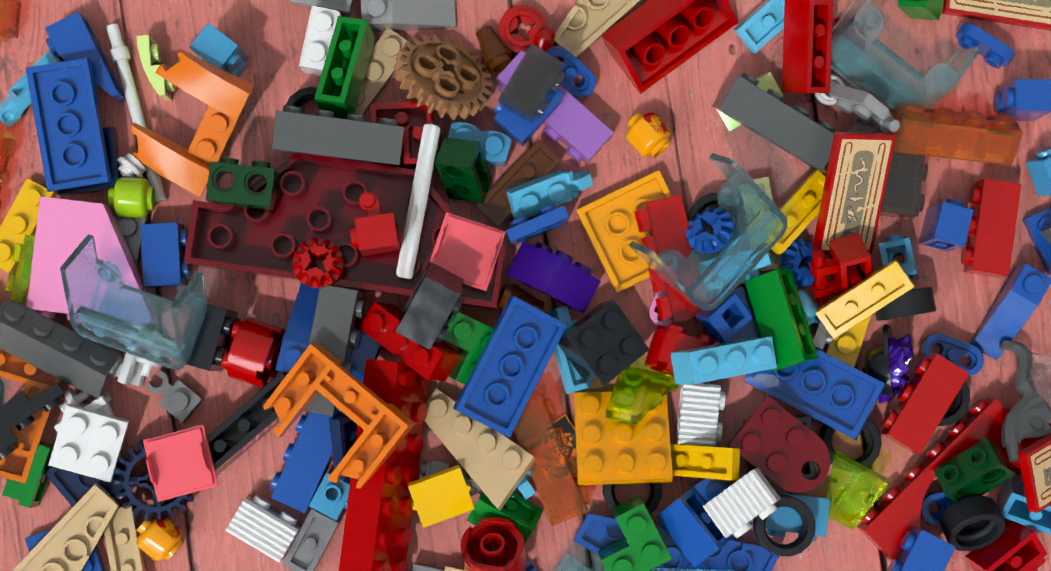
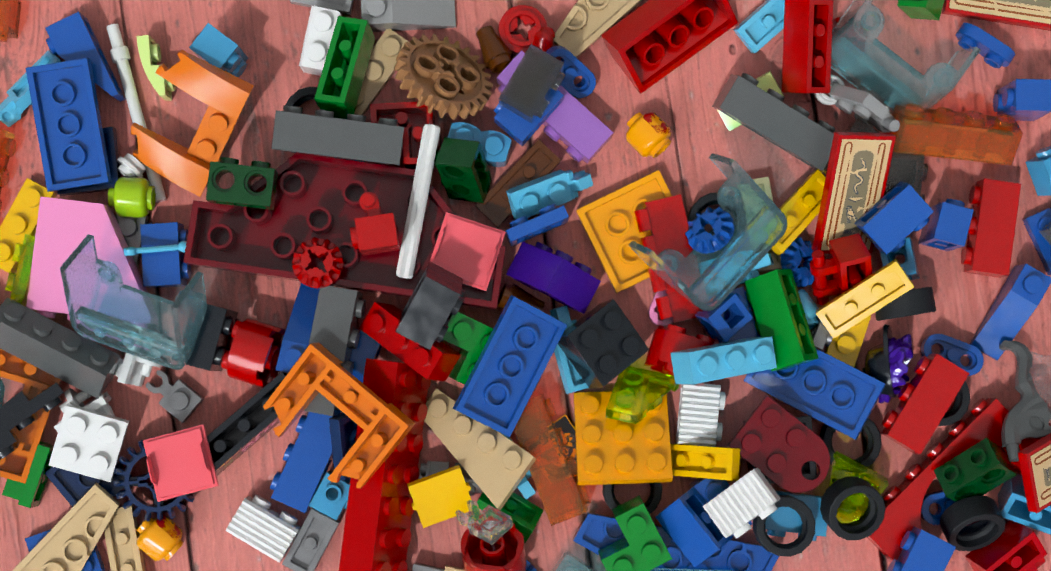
(130, 251): none -> medium azure hinge
(485, 524): none -> clear plate
(867, 523): none -> black tyre
(894, 218): none -> blue brick

